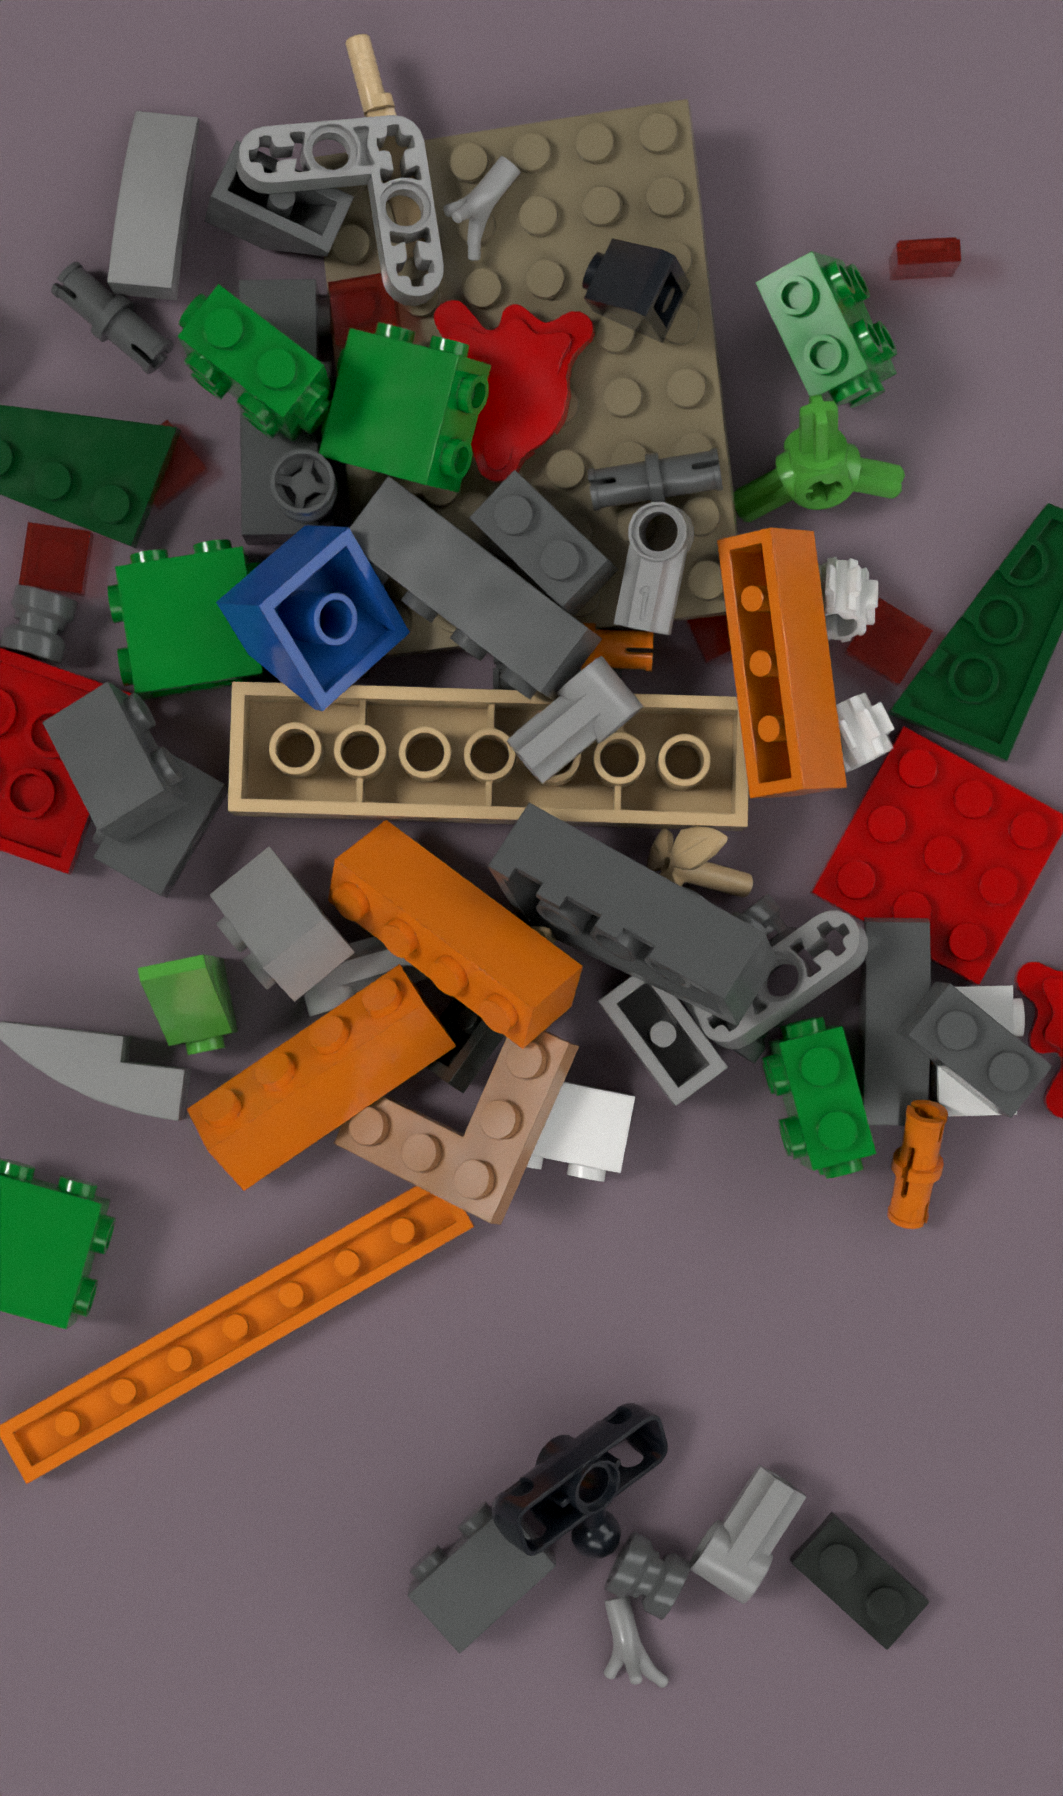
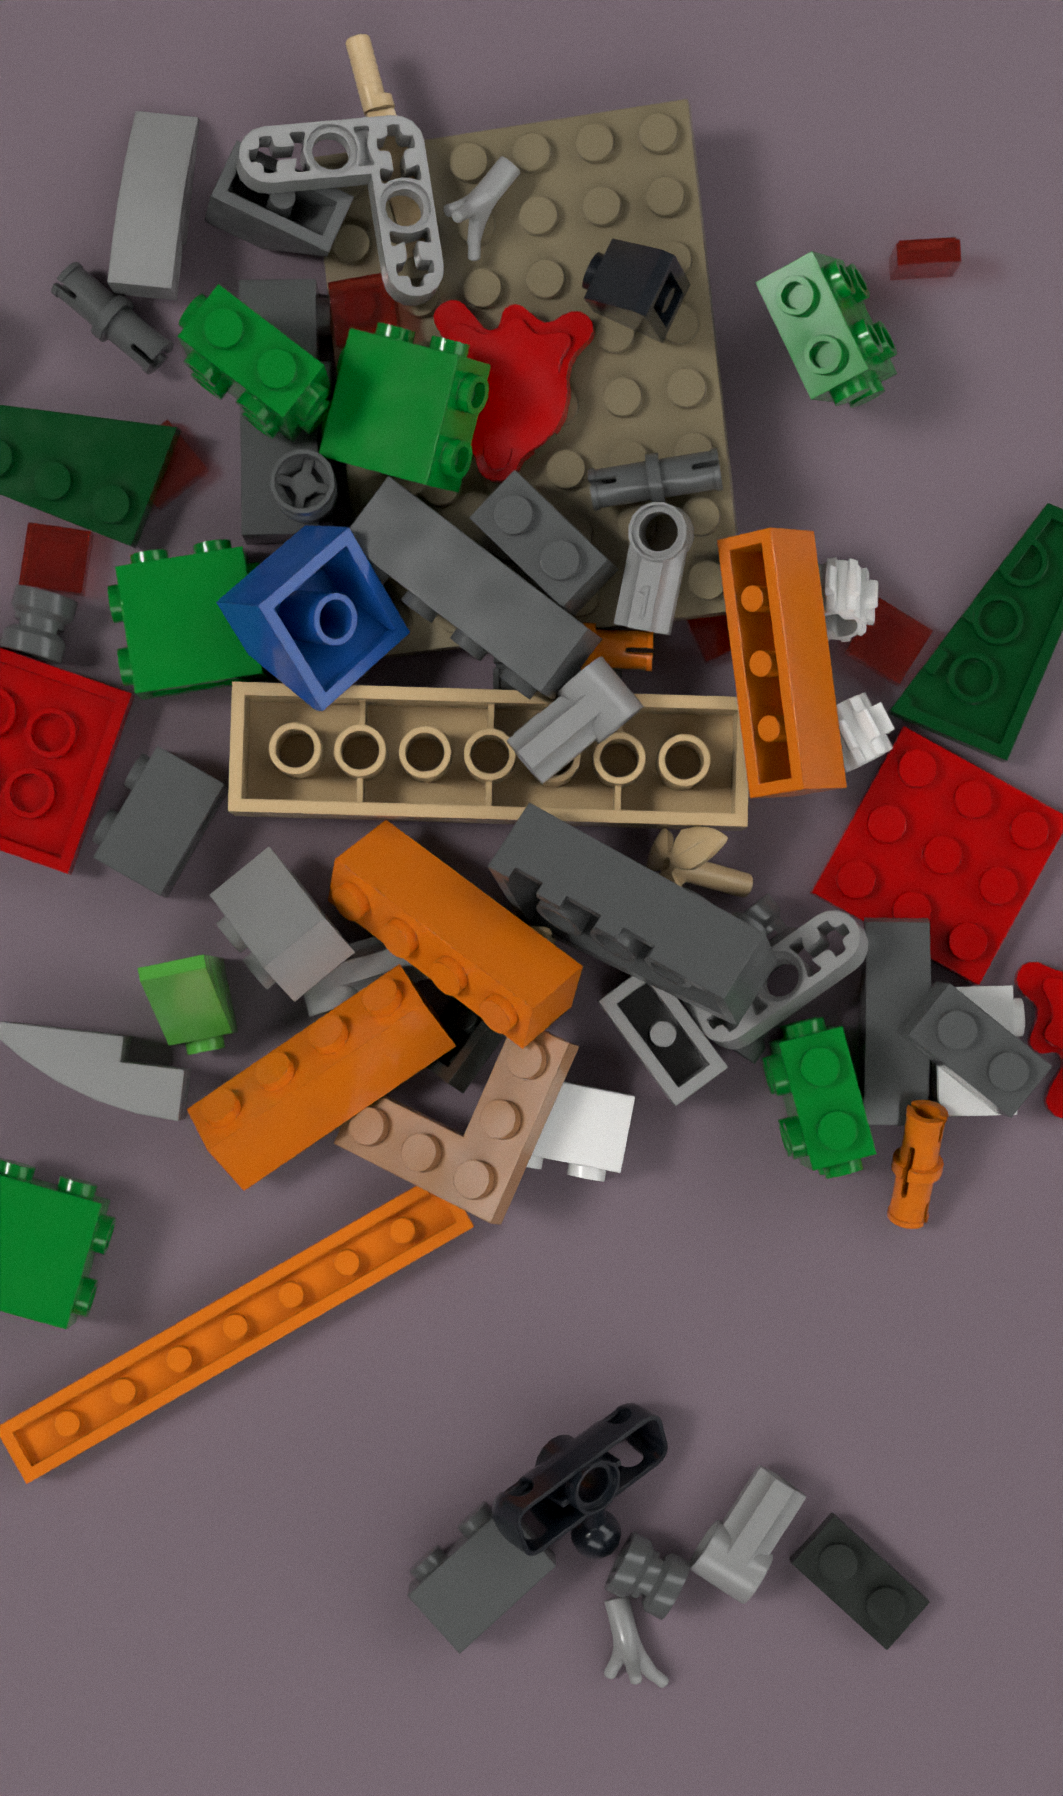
(116, 761): dark grey brick -> none
(817, 469): bright green bush -> none

